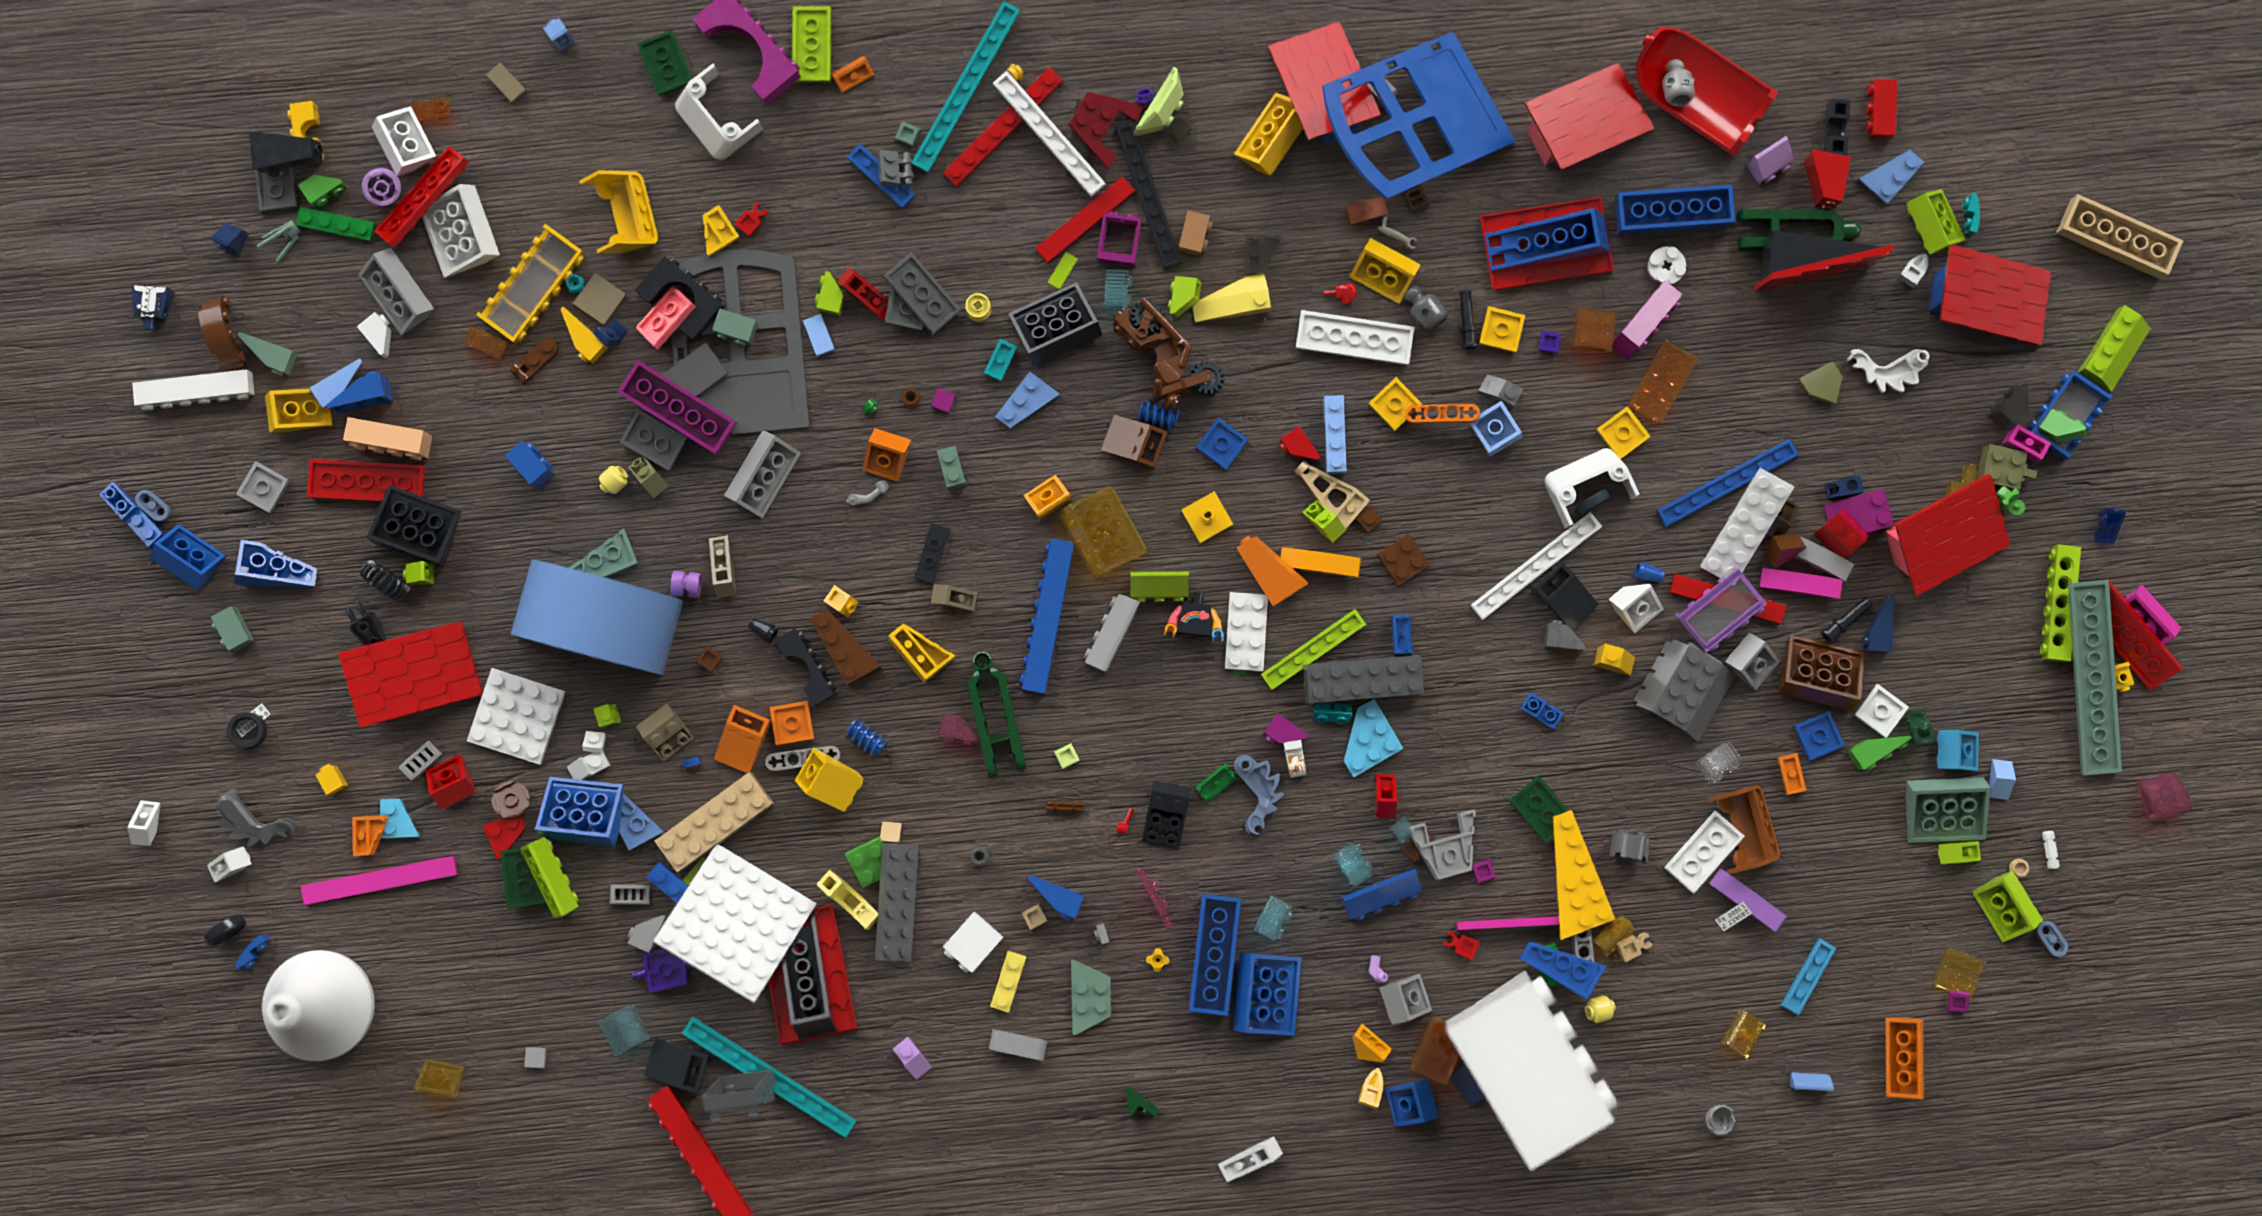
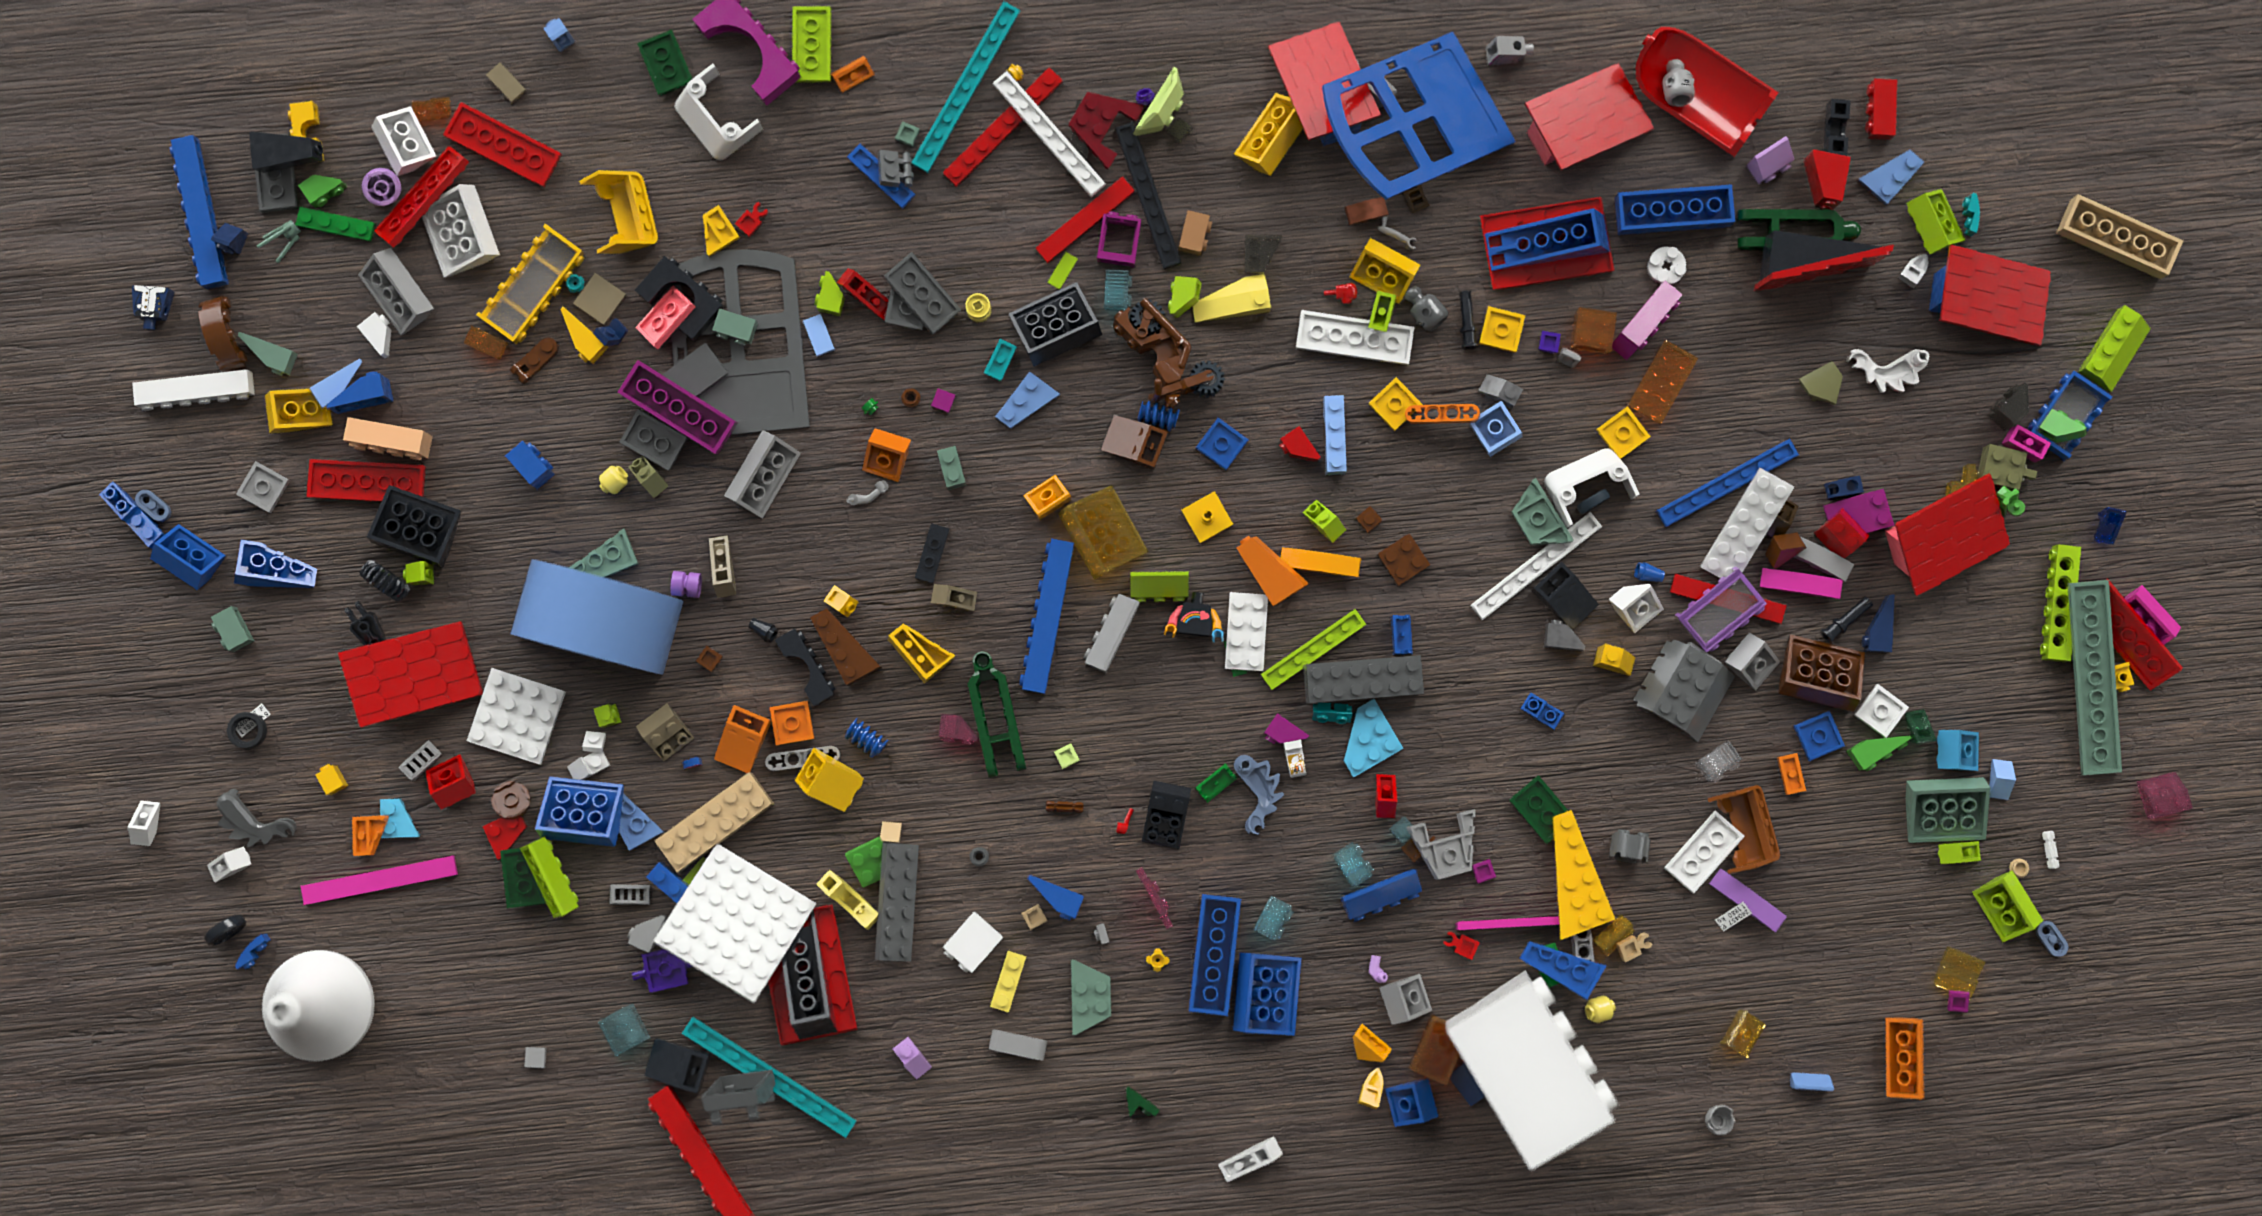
(199, 211): none -> blue brick
(440, 1078): clear yellow slope -> none
(502, 144): none -> red plate
(1349, 508): tan plate -> none
(1382, 311): none -> lime slope
(1507, 50): none -> light grey torso
(1539, 518): none -> sand green wing
(1568, 357): none -> light grey slope
(1808, 976): dark azure tile -> none

